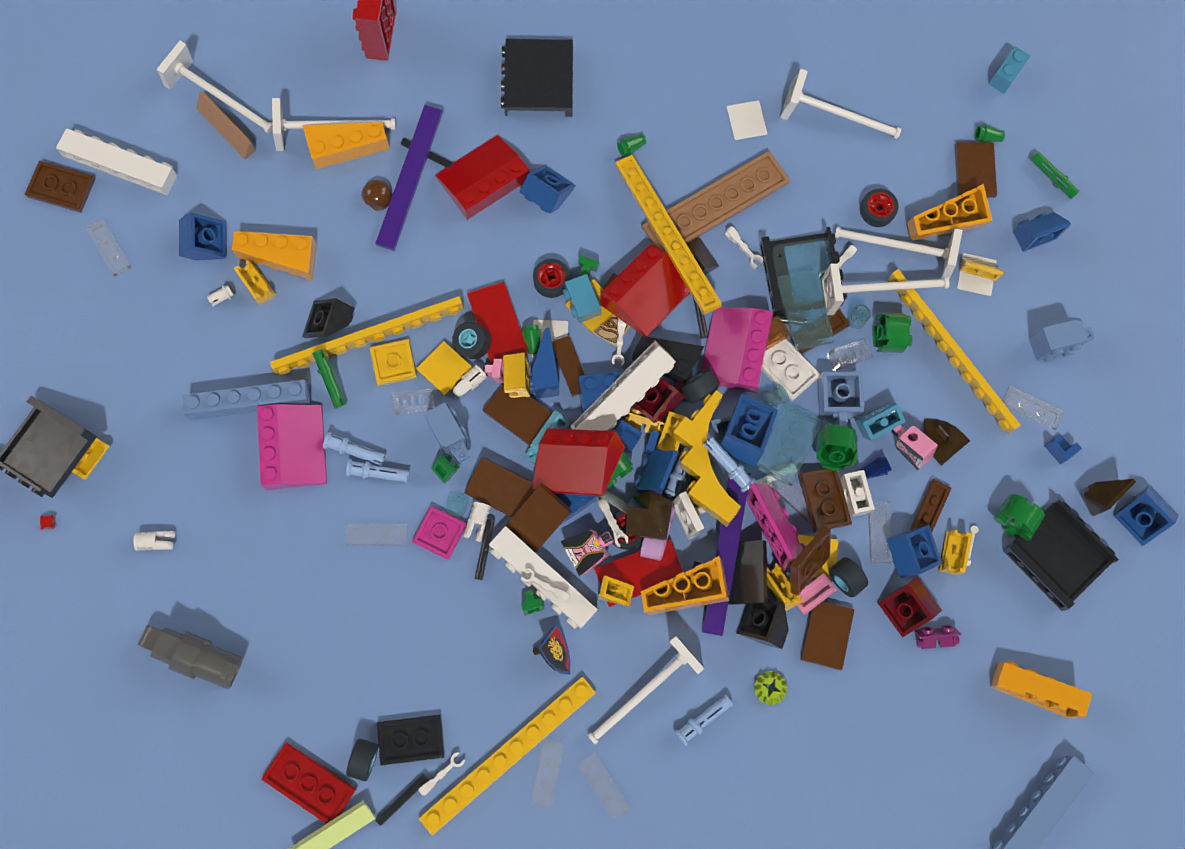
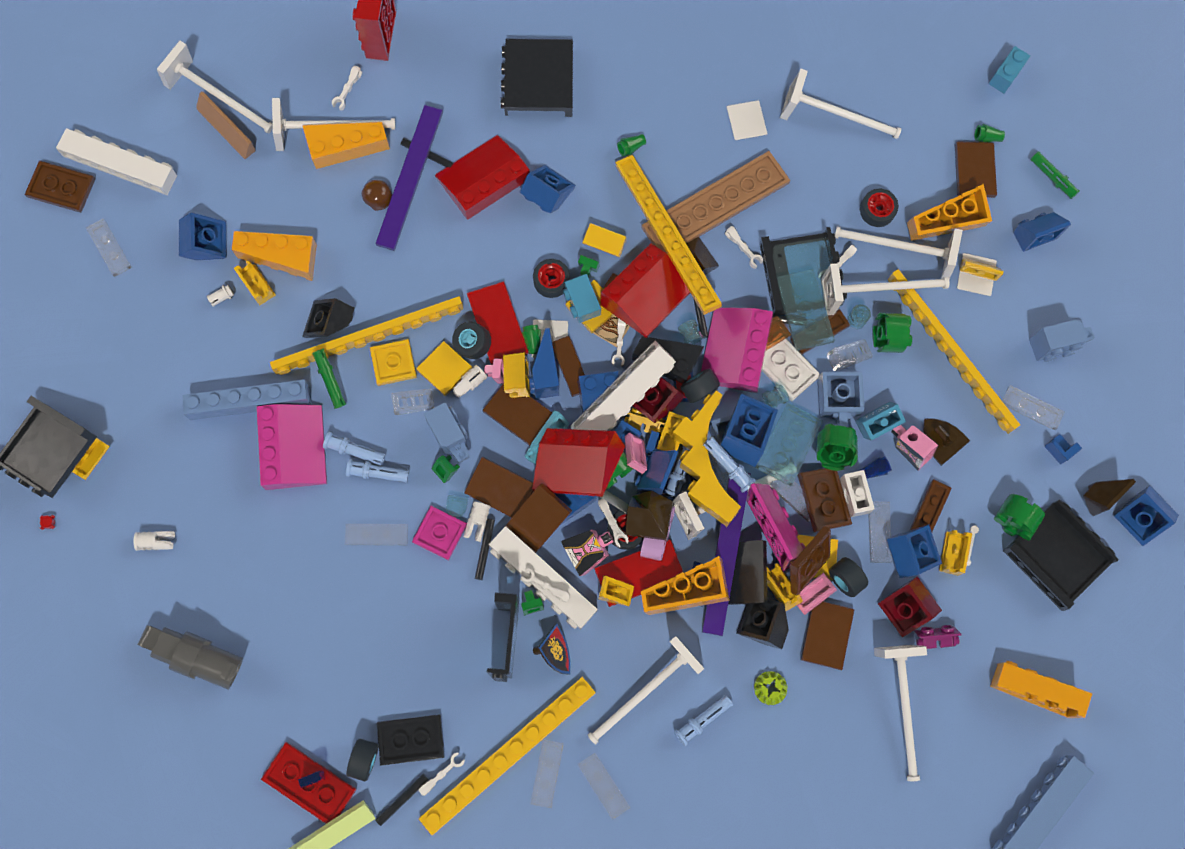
(311, 779): none -> clear blue tile
(354, 76): none -> white piece
(507, 602): none -> black panel
(604, 240): none -> yellow hinge
(635, 453): none -> bright pink tile
(690, 332): none -> clear light blue wheel
(900, 654): none -> white tile

